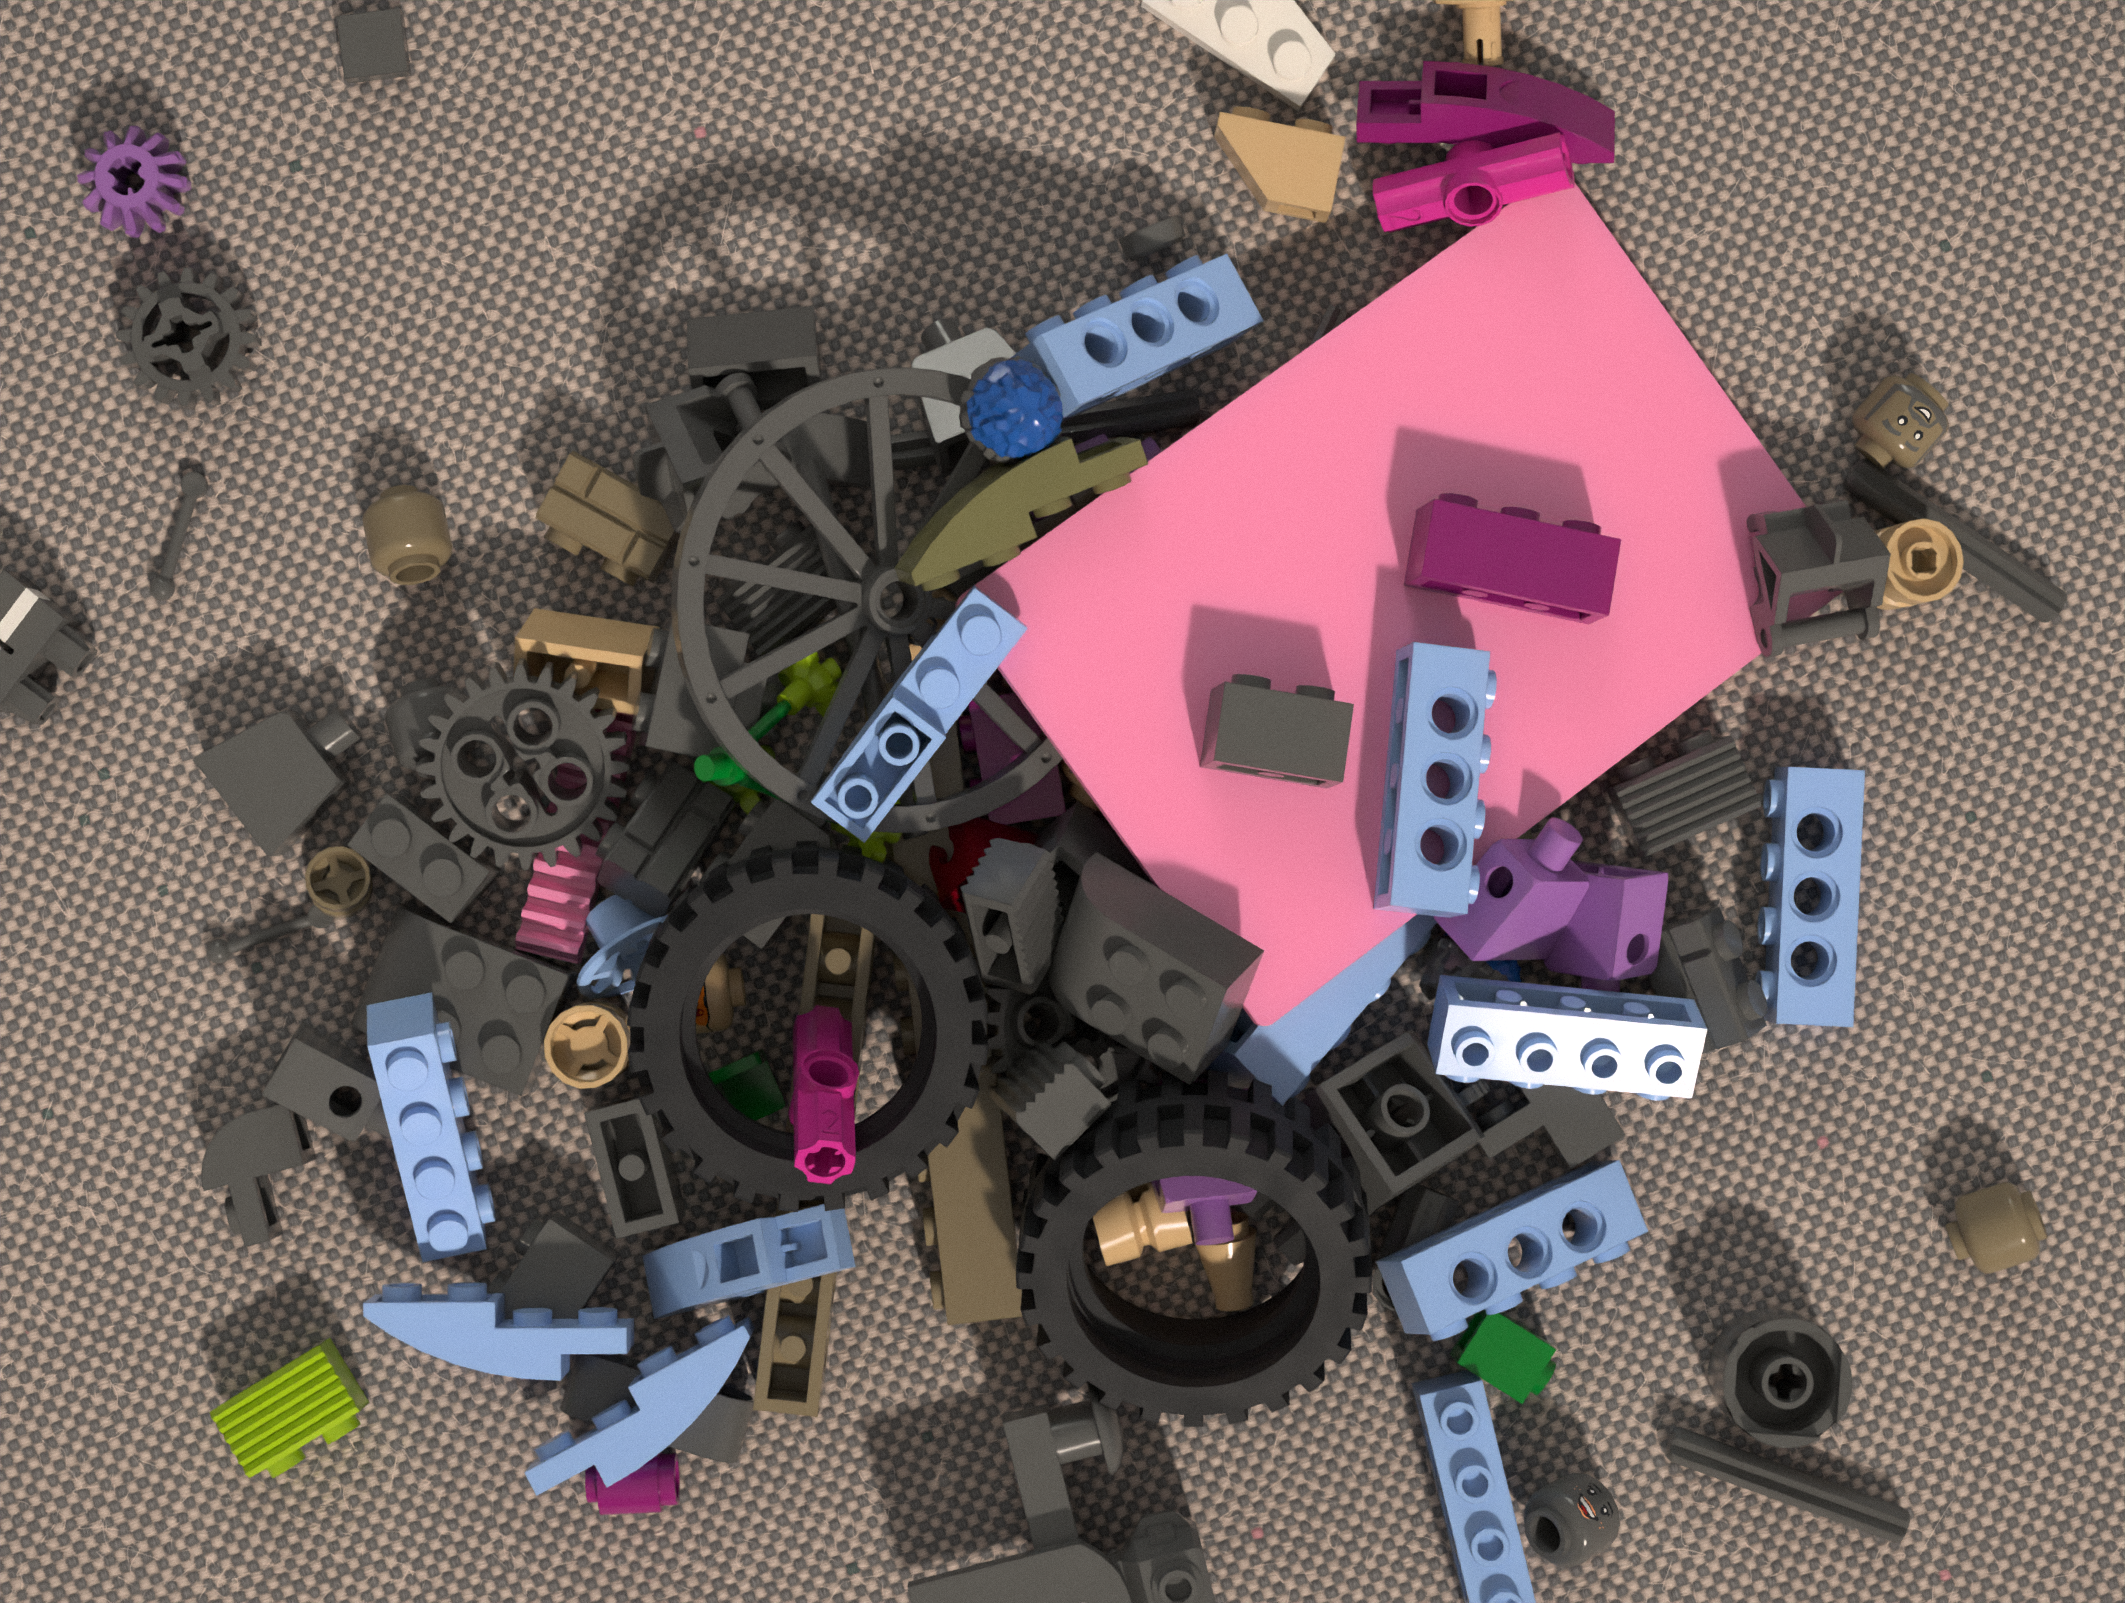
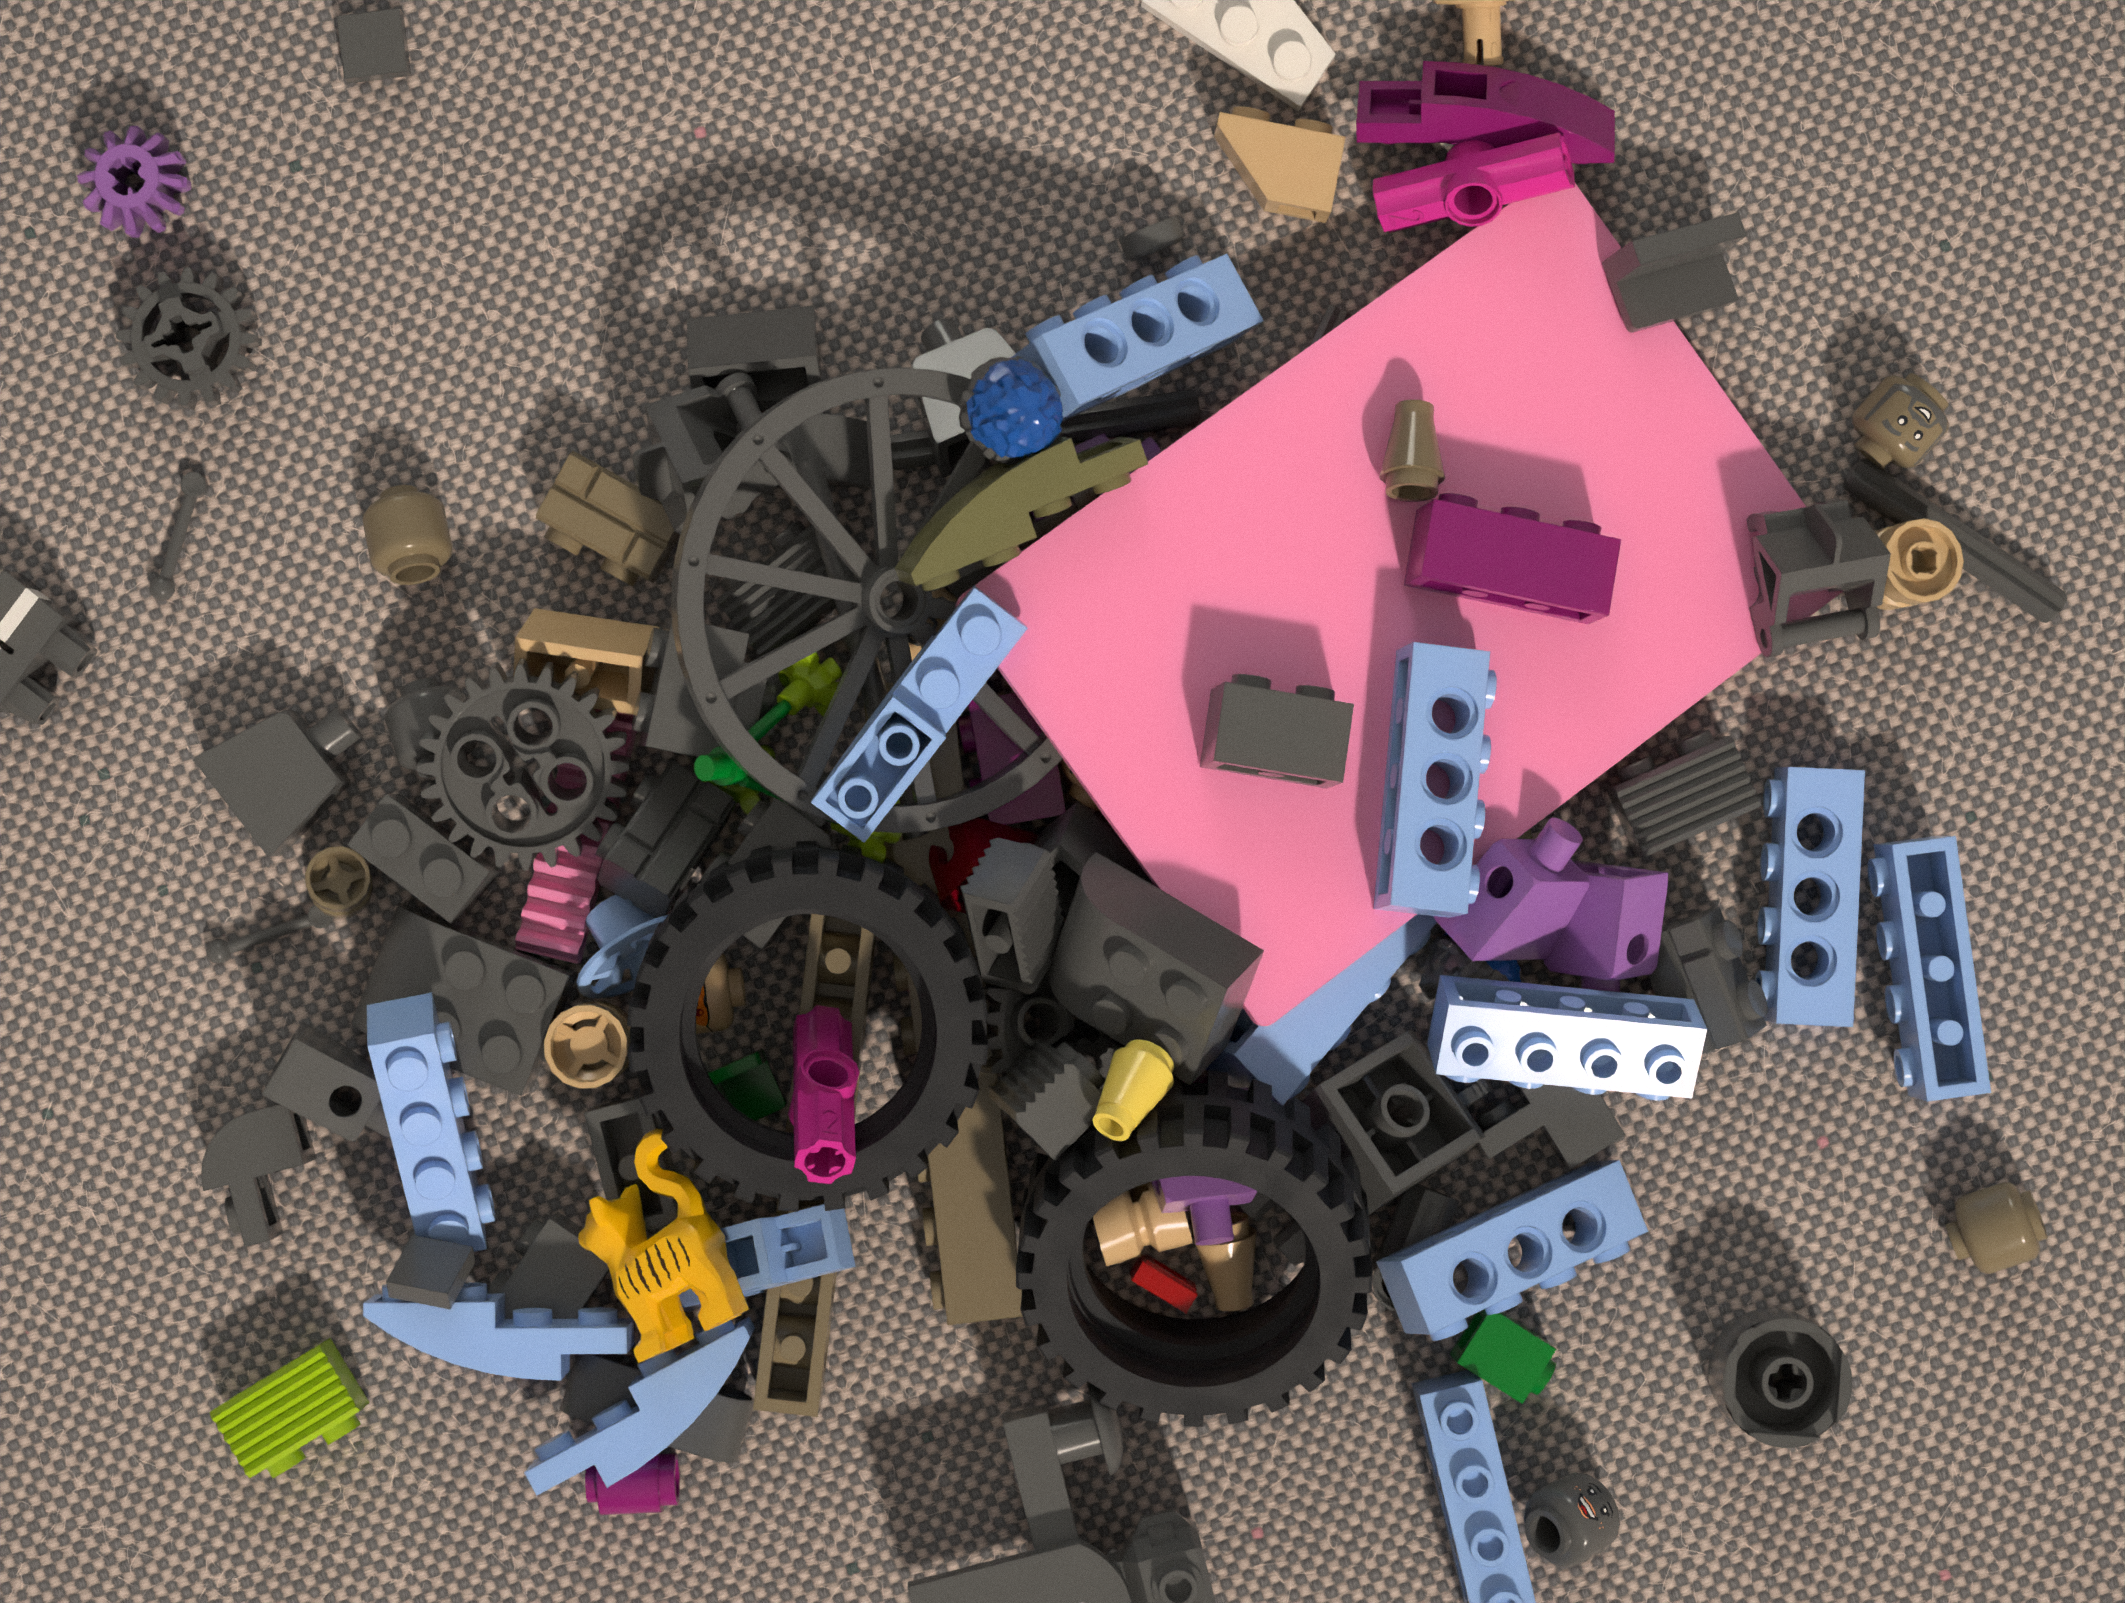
(430, 1272): none -> dark grey tile
(677, 1258): none -> yellow animal
(1133, 1086): none -> light yellow cone
(1164, 1282): none -> red tile
(1413, 456): none -> dark tan cone
(1674, 273): none -> dark grey panel
(1787, 1484): dark grey axle -> none
(1930, 968): none -> light blue brick

